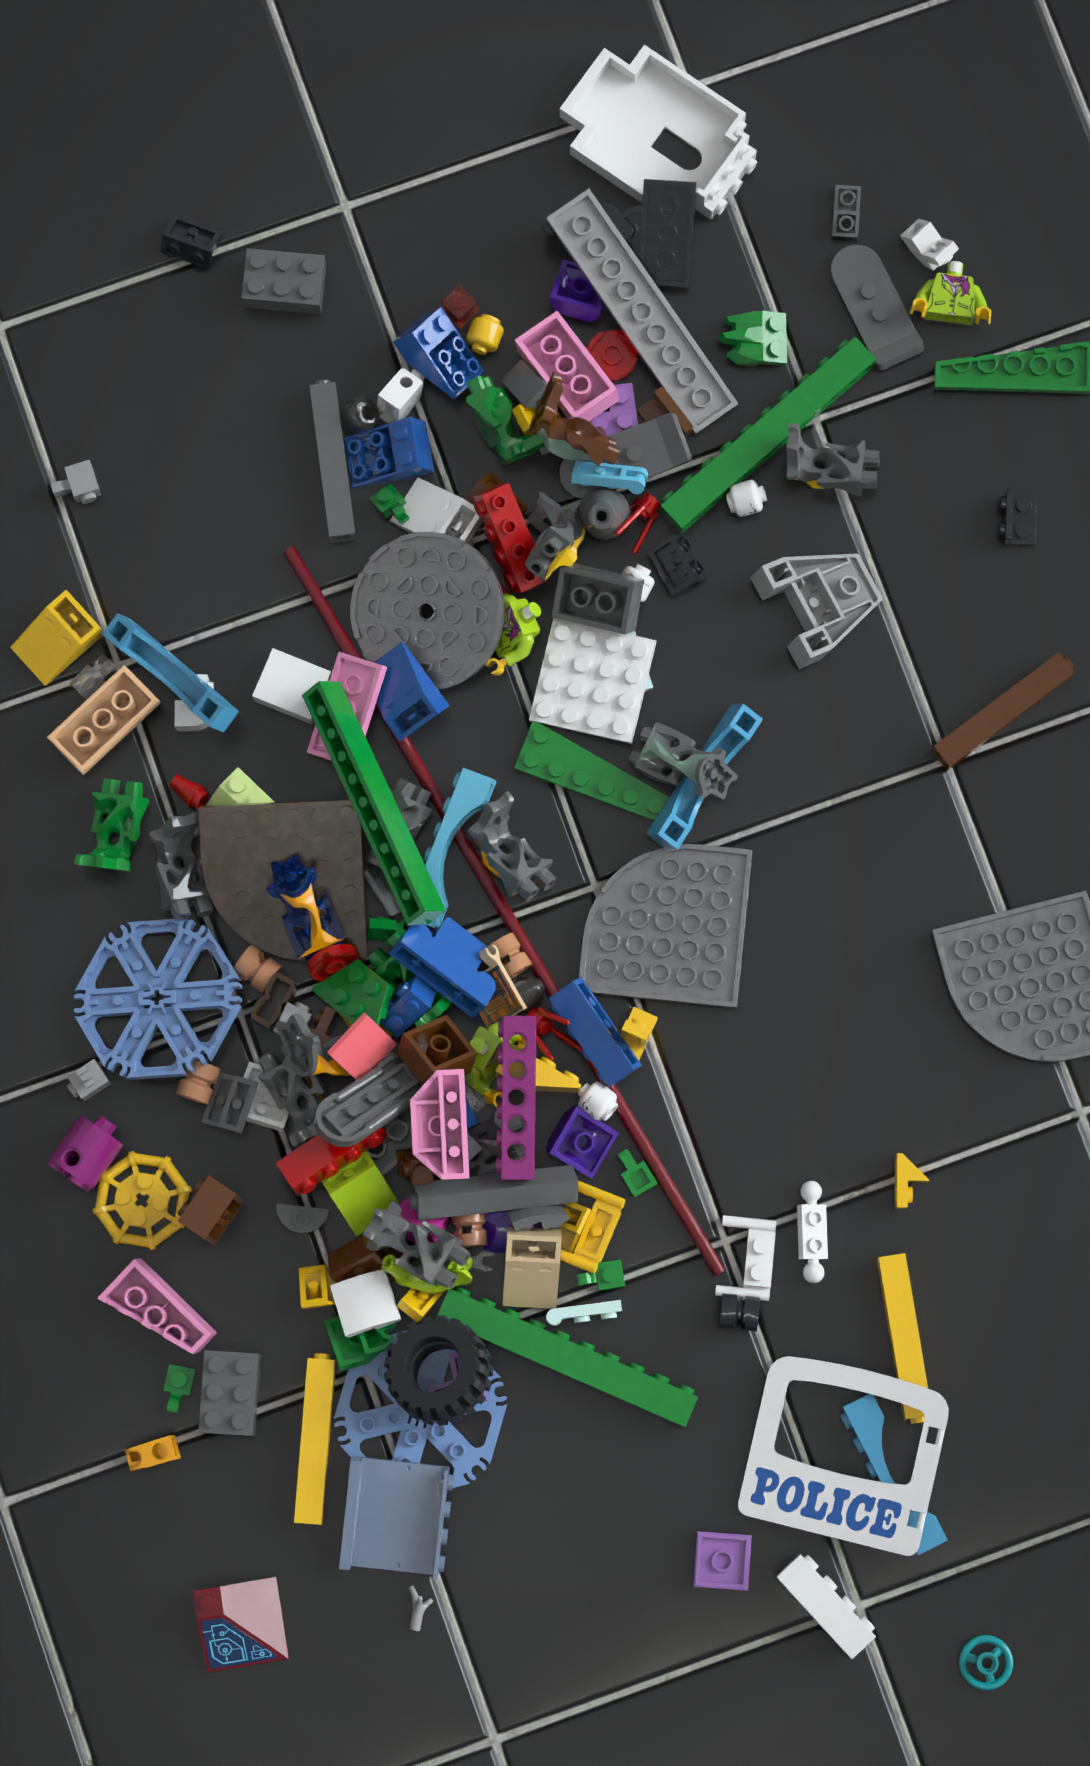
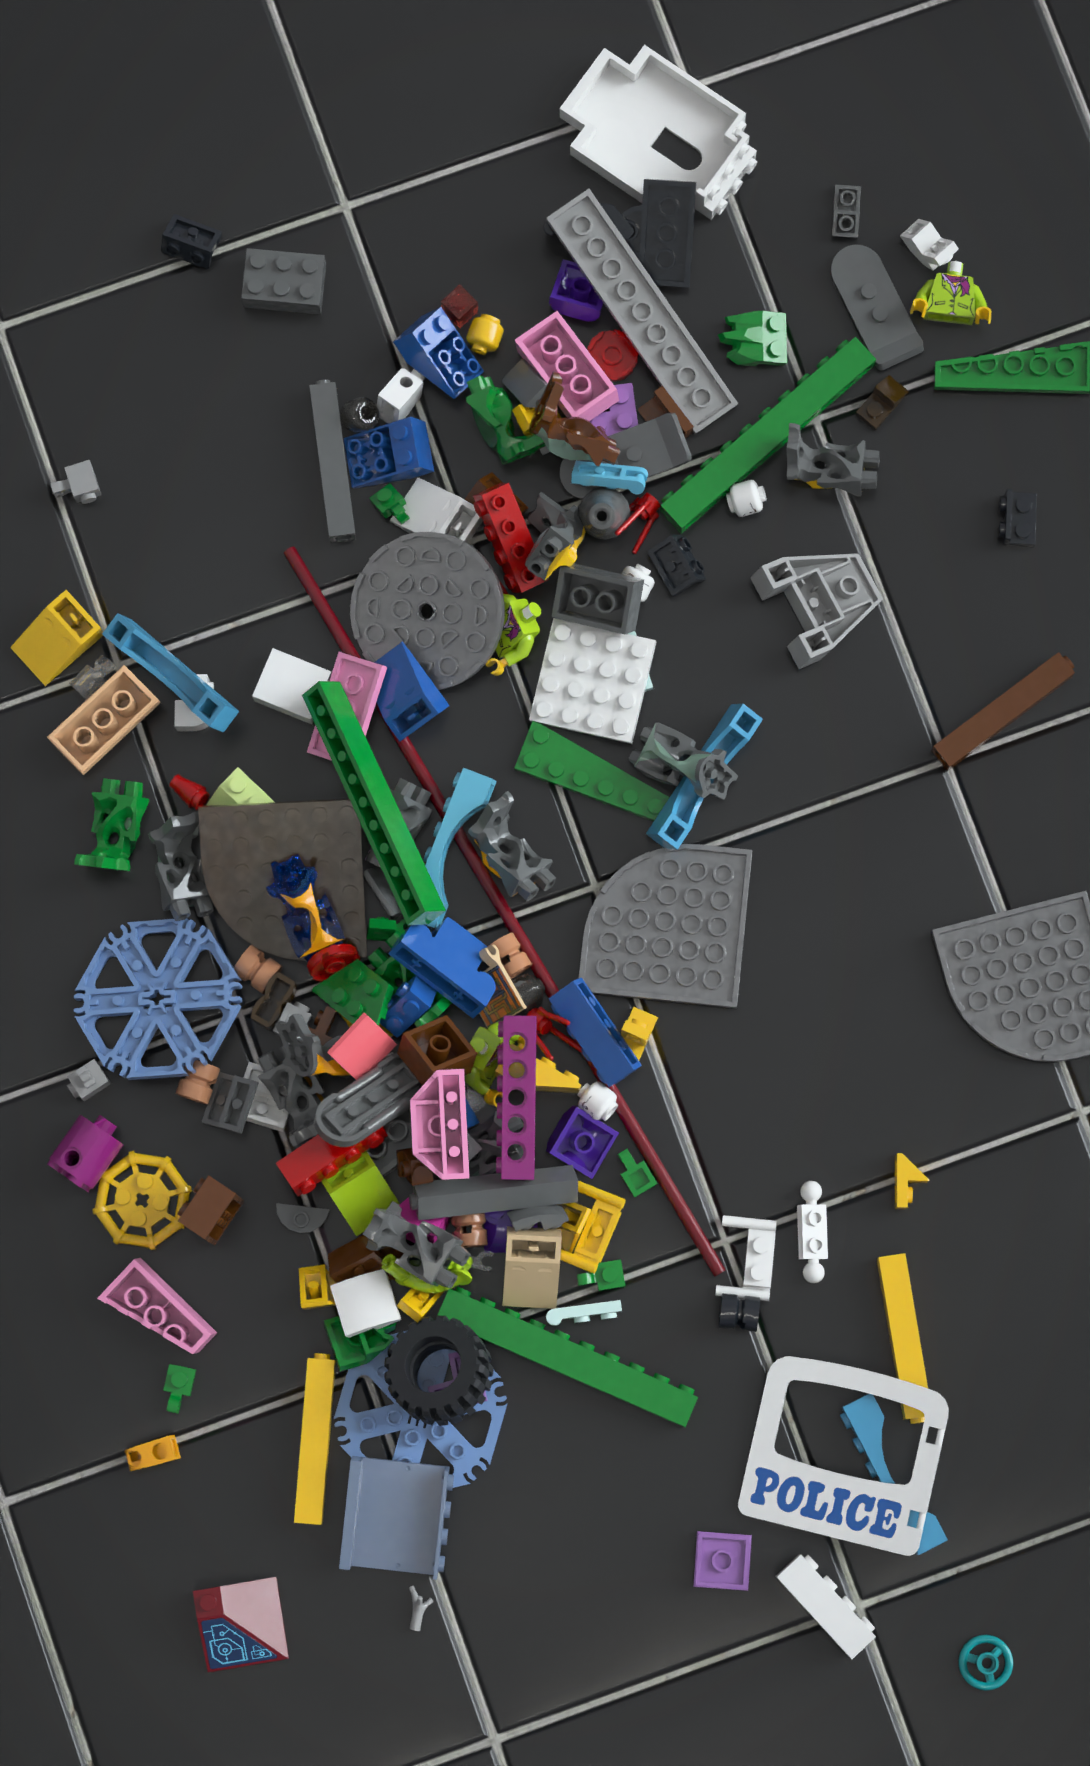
(229, 1393): dark grey brick -> none
(881, 402): none -> dark brown slope

